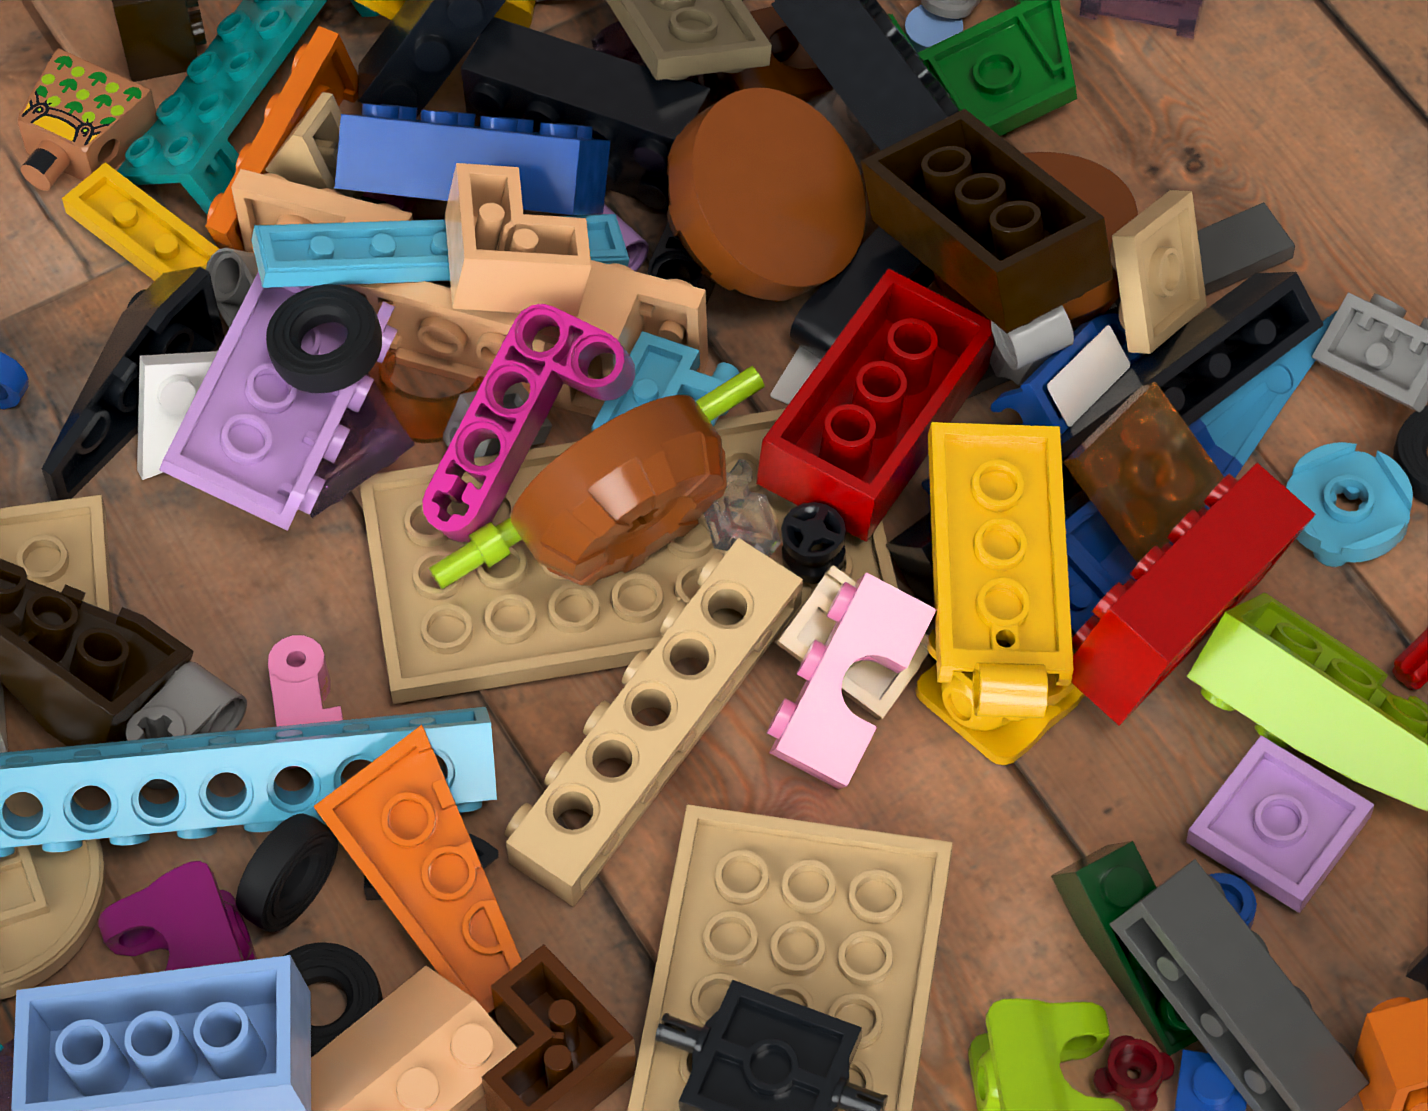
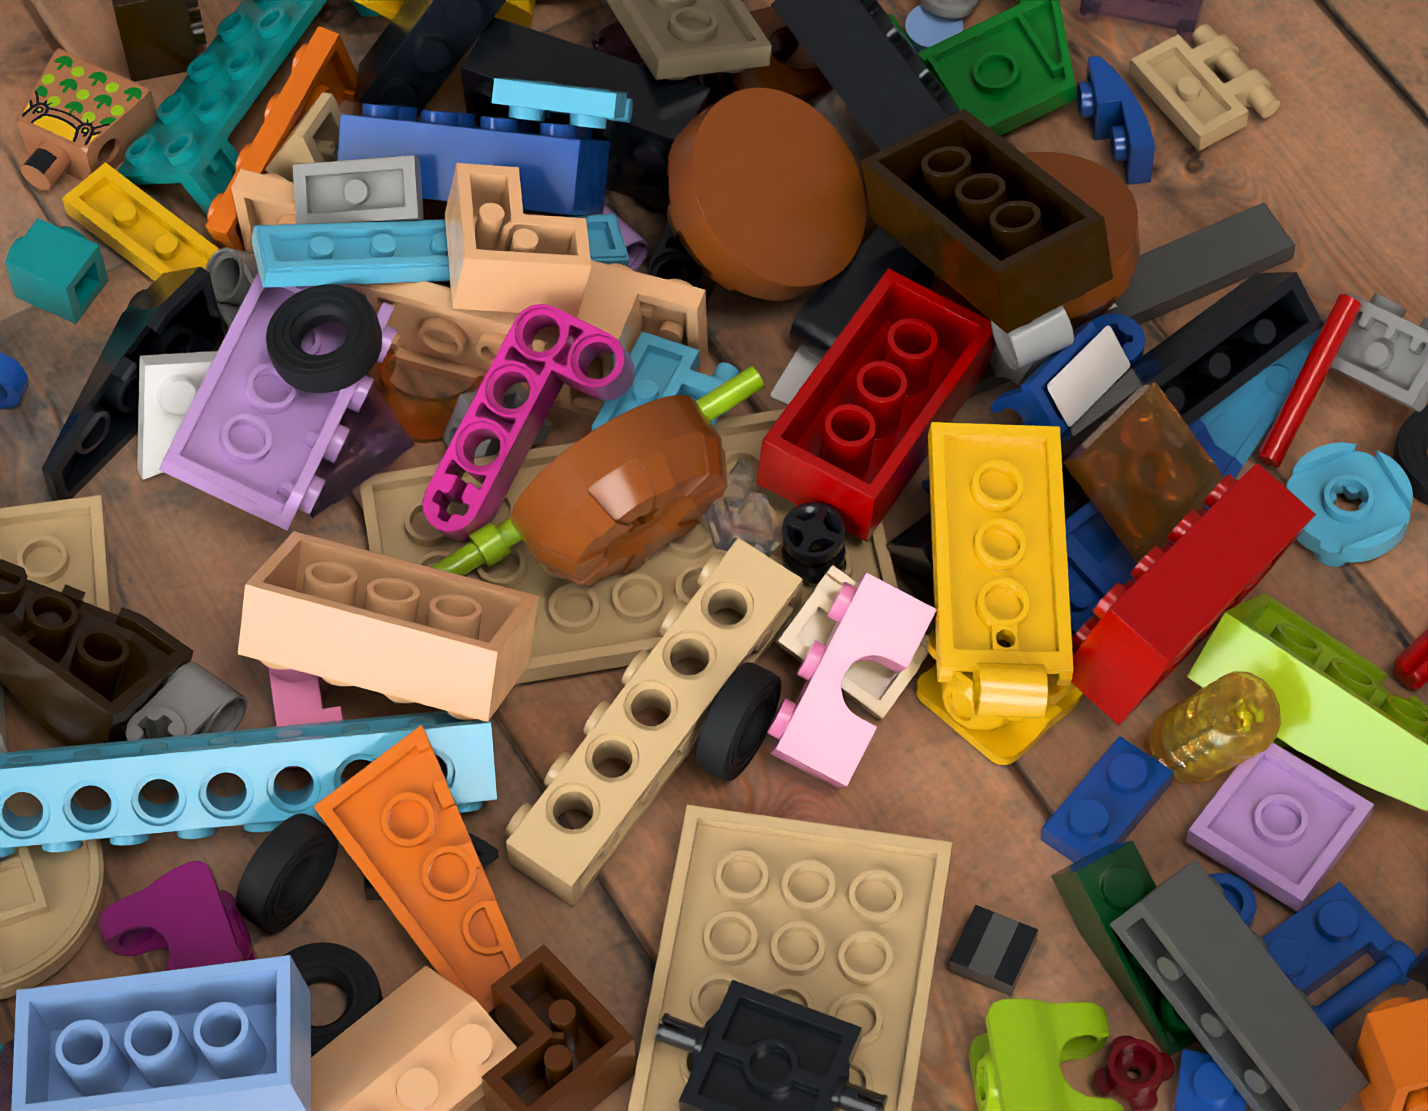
(56, 270): none -> teal brick
(358, 190): none -> light grey plate
(388, 626): none -> light nougat brick
(543, 99): none -> medium azure plate
(738, 721): none -> black tyre
(993, 950): none -> tile
(1107, 802): none -> blue plate
(1117, 117): none -> blue slope
(1158, 271): tan plate -> none
(1192, 94): none -> tan plate
(1216, 728): none -> clear yellow piece
(1309, 380): none -> red bar
(1328, 939): none -> blue plate

